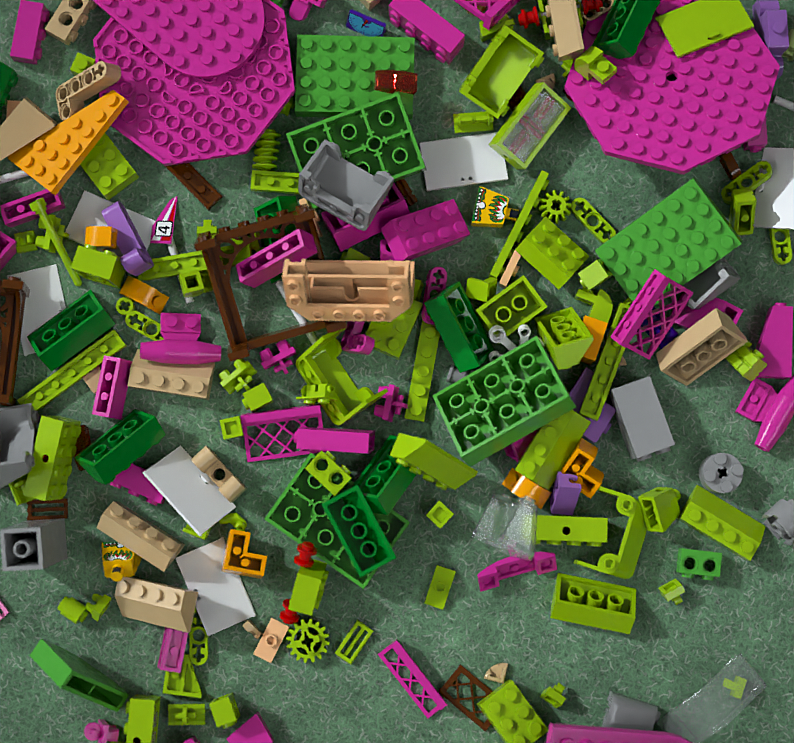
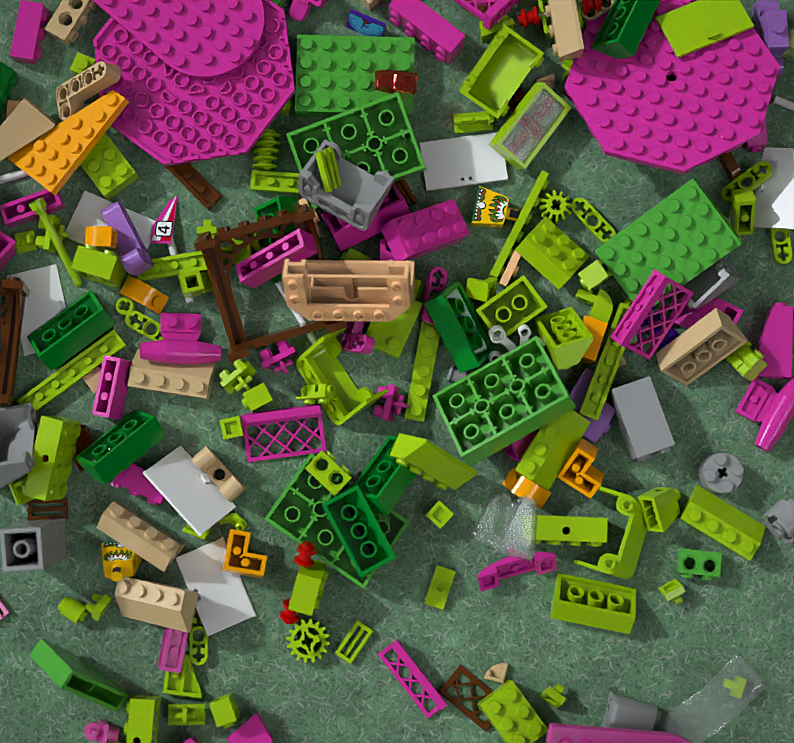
(250, 627): tan tile -> none
(271, 640): light nougat plate -> none
(328, 169): none -> lime tile
(335, 439): dark pink slope -> none
(564, 494): medium lavender hinge -> none
(594, 64): lime brick -> none

